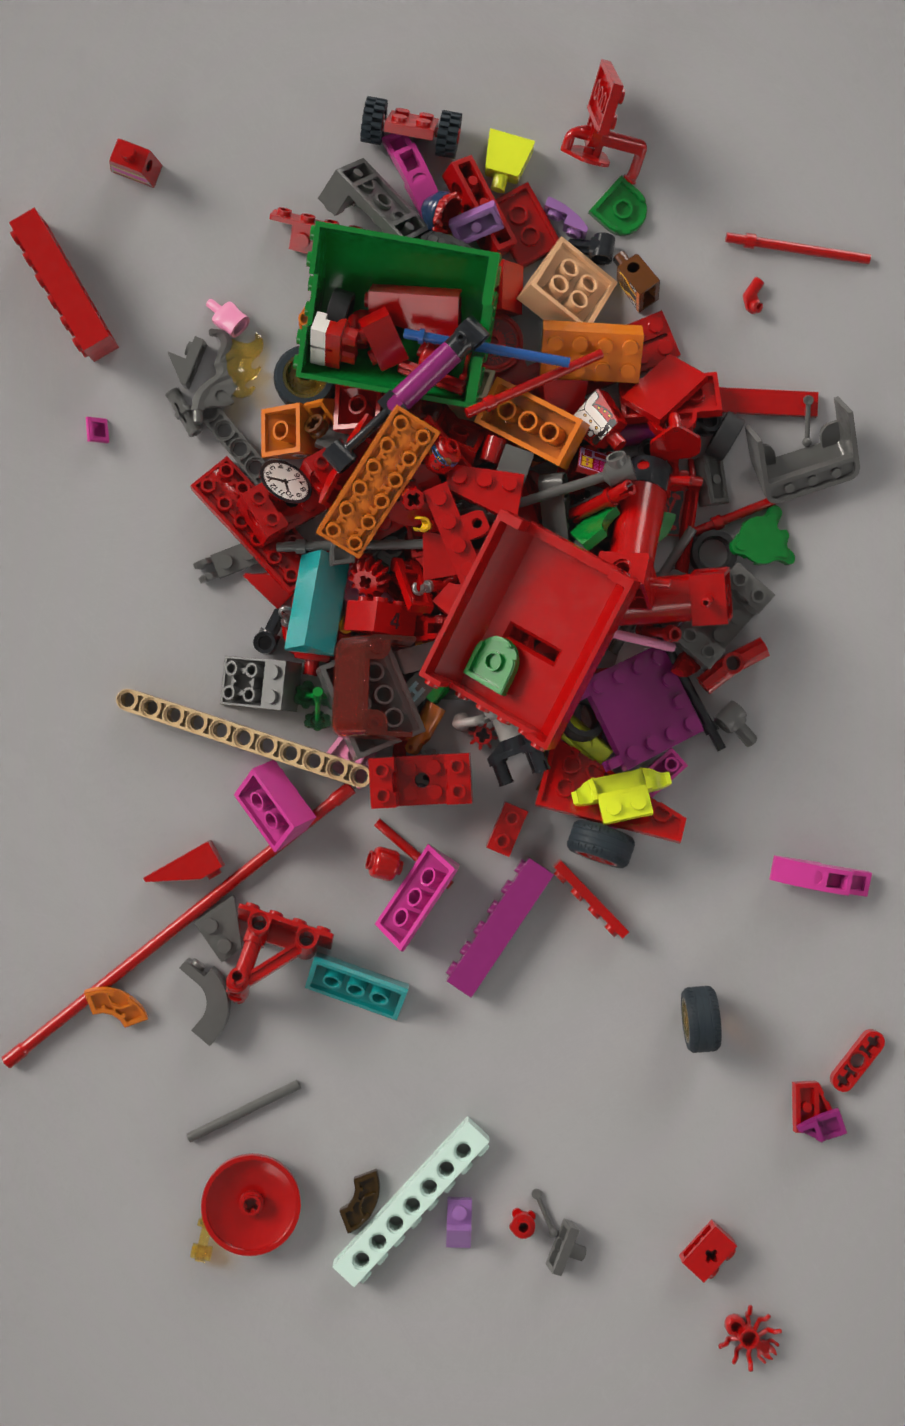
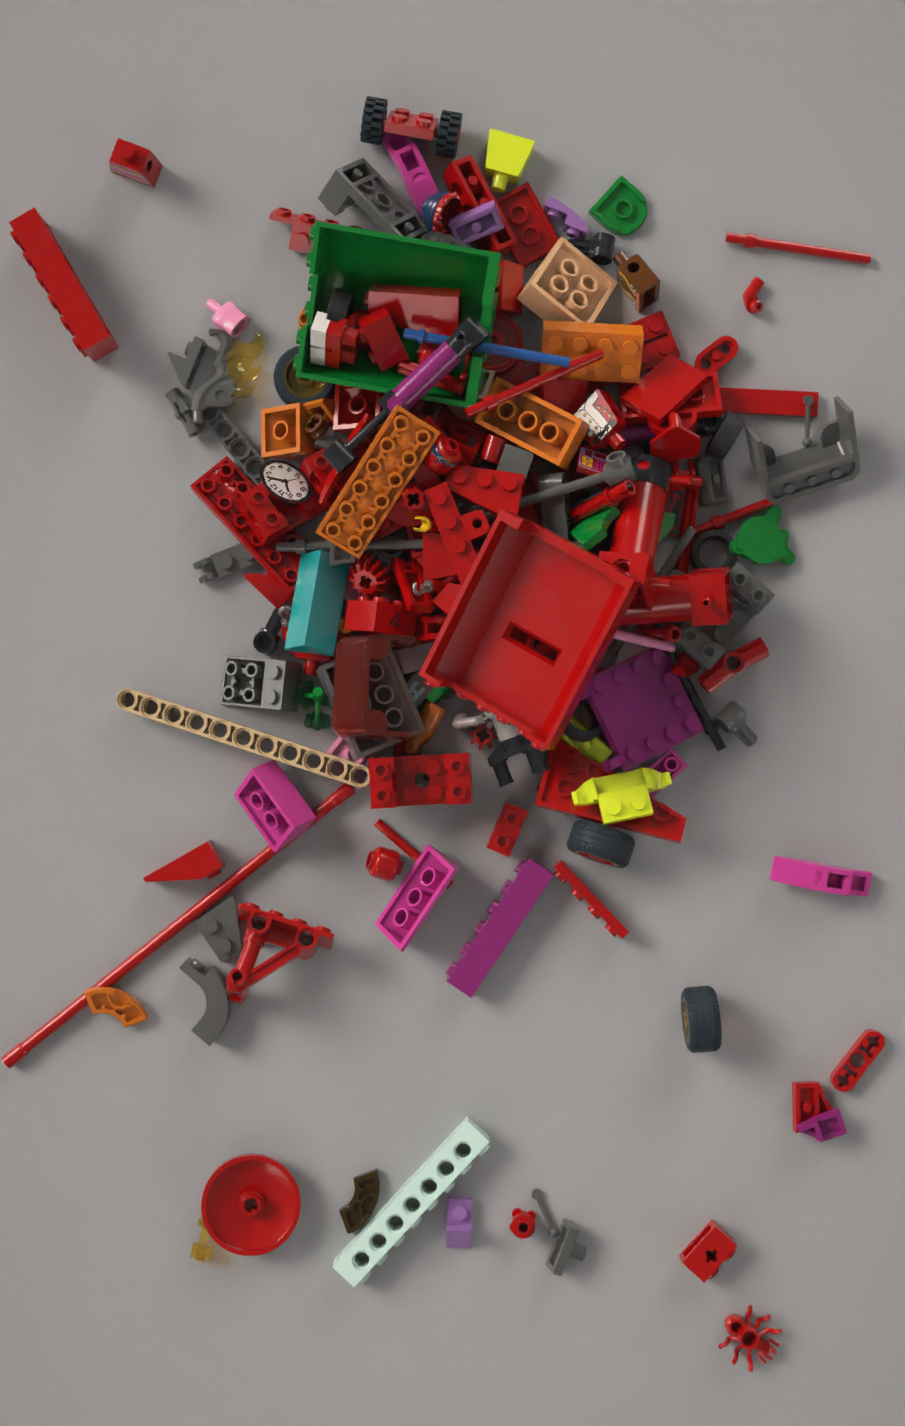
(97, 430): dark pink slope -> none
(243, 1111): dark grey piece -> none
(356, 985): teal slope -> none
(494, 664): green tile -> none
(602, 105): red plate -> none
(714, 356): none -> red plate

